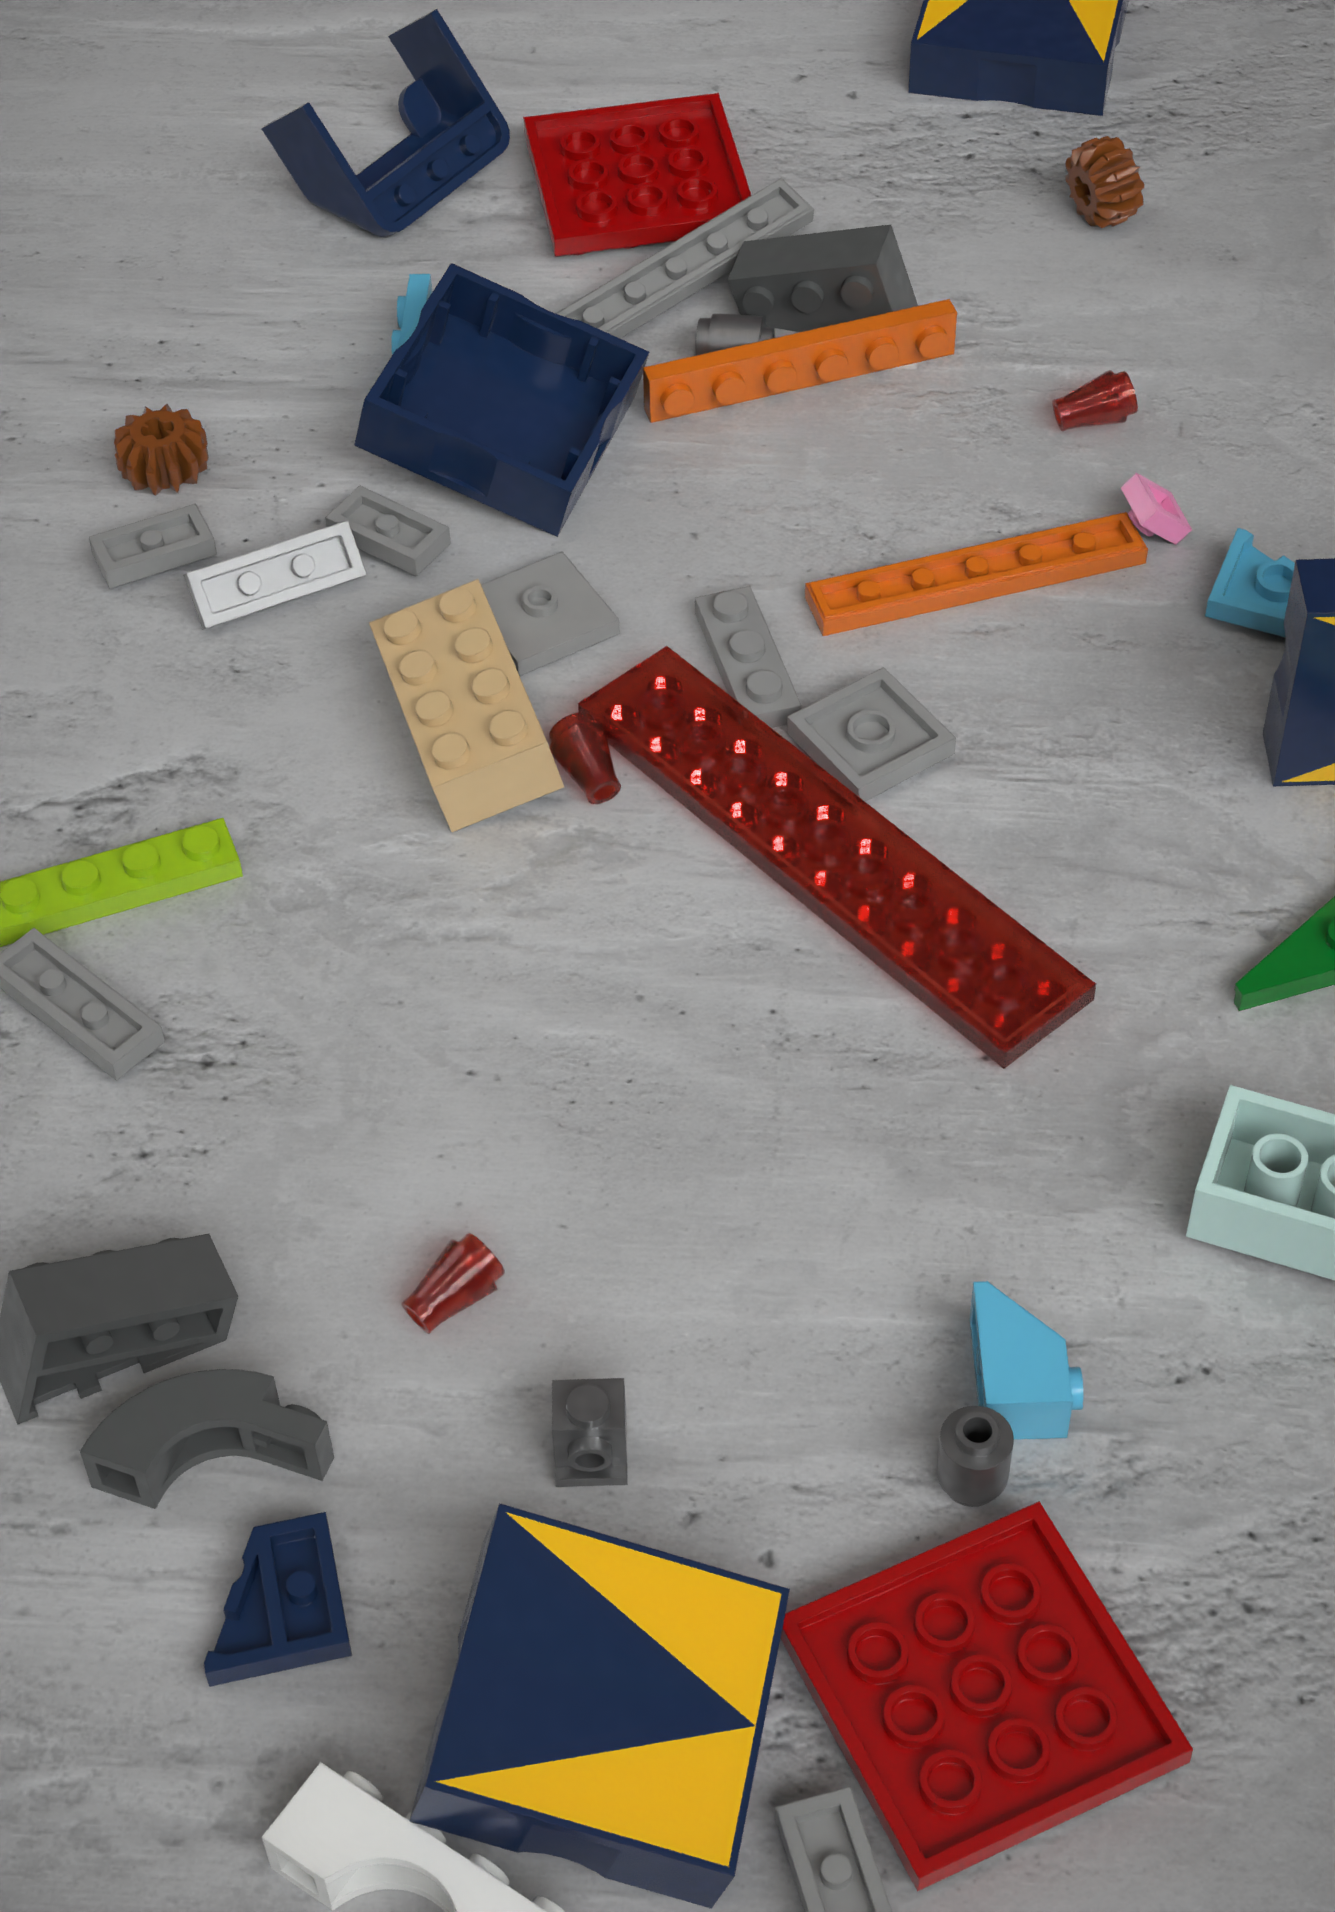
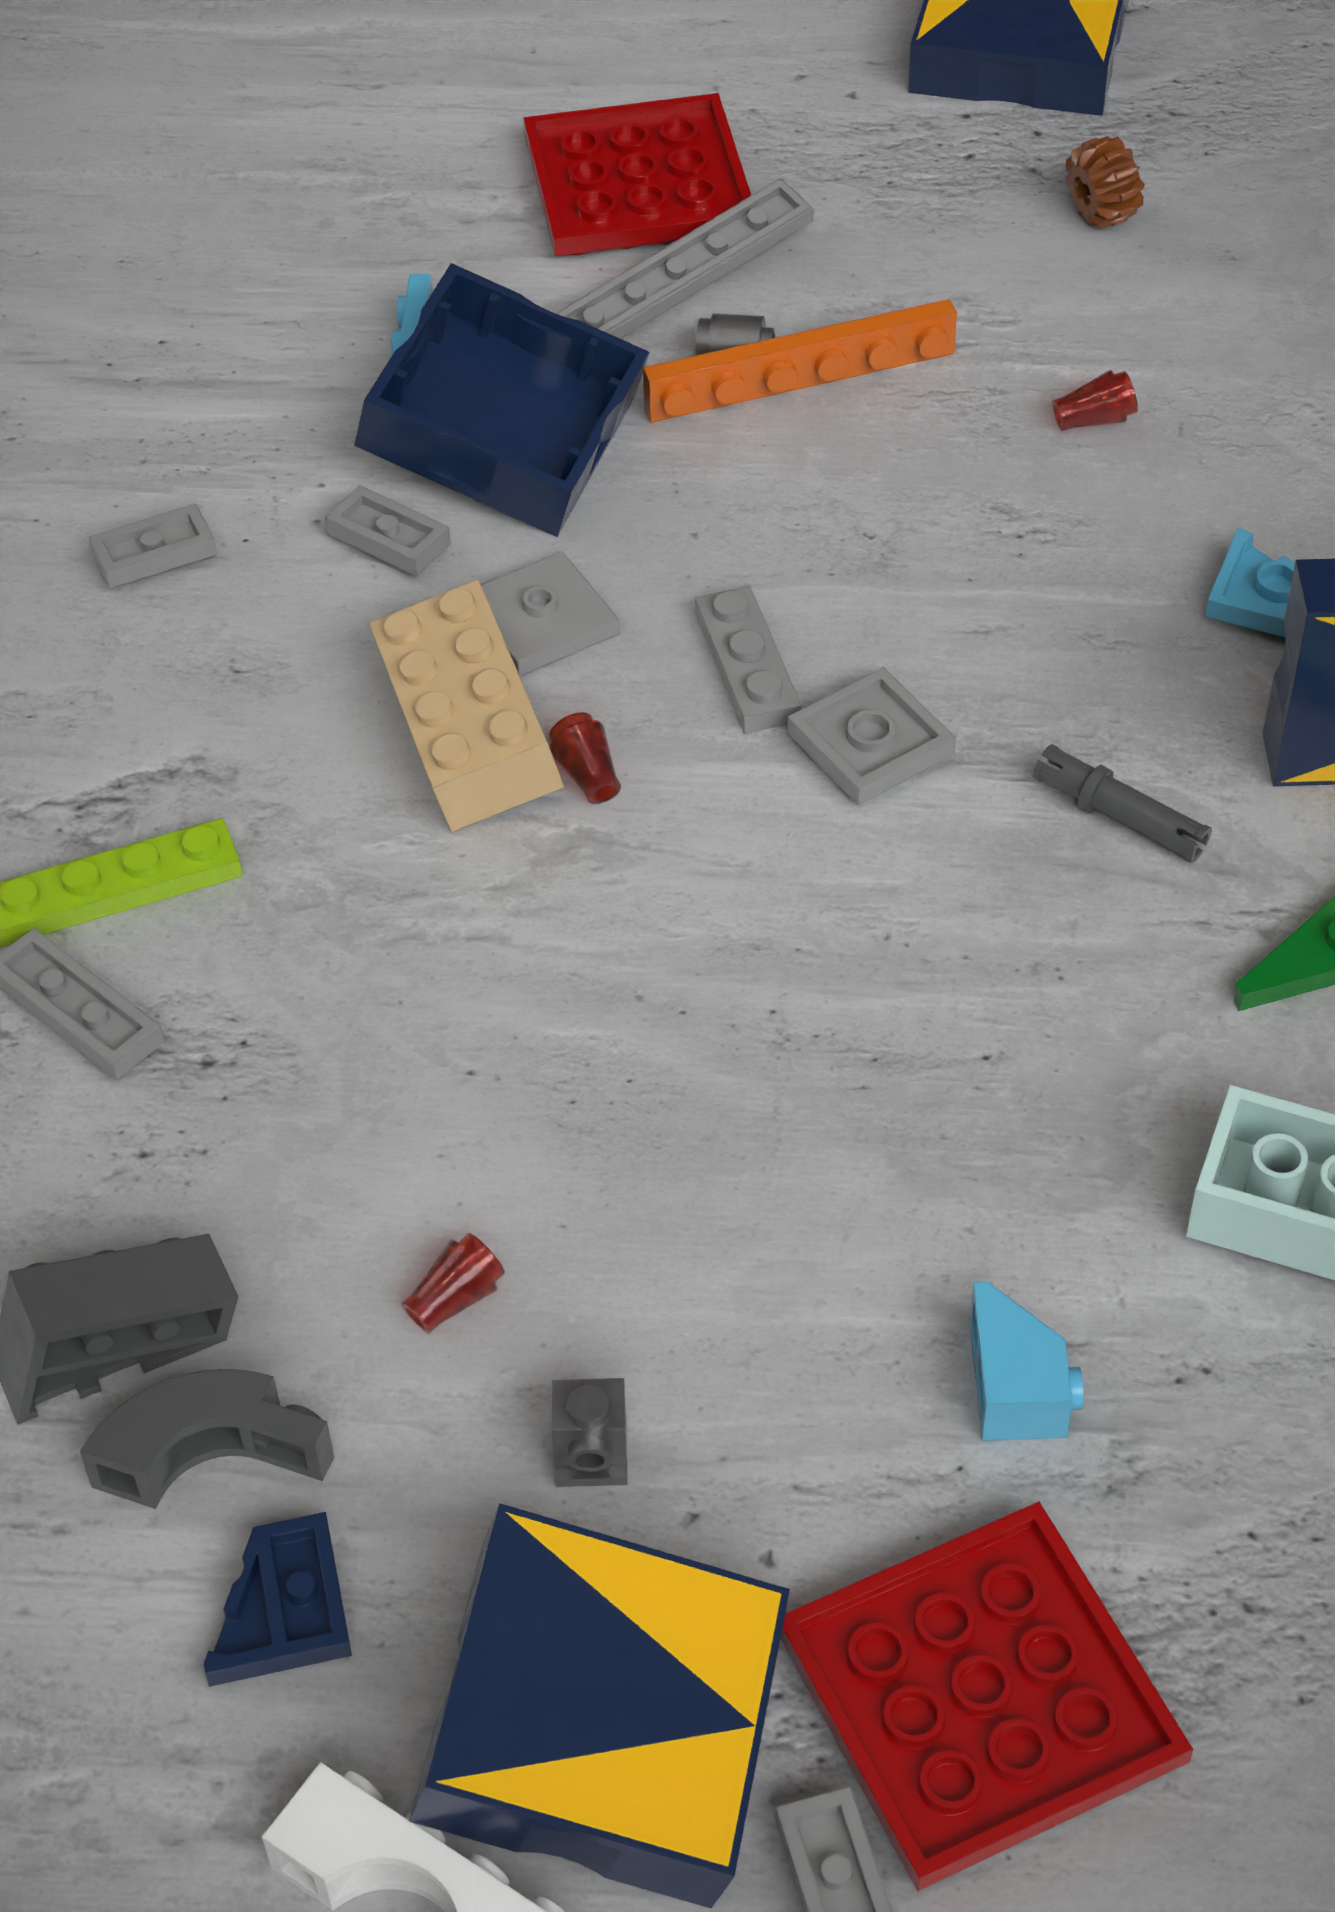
(161, 449): dark orange gear -> none
(274, 574): plate -> none
(451, 138): dark blue windscreen -> none
(821, 278): dark grey wedge -> none
(840, 857): clear red plate -> none
(974, 1455): flat silver brick -> none
(975, 573): orange tile -> none
(1100, 791): none -> dark grey pin
(1155, 510): bright pink plate -> none

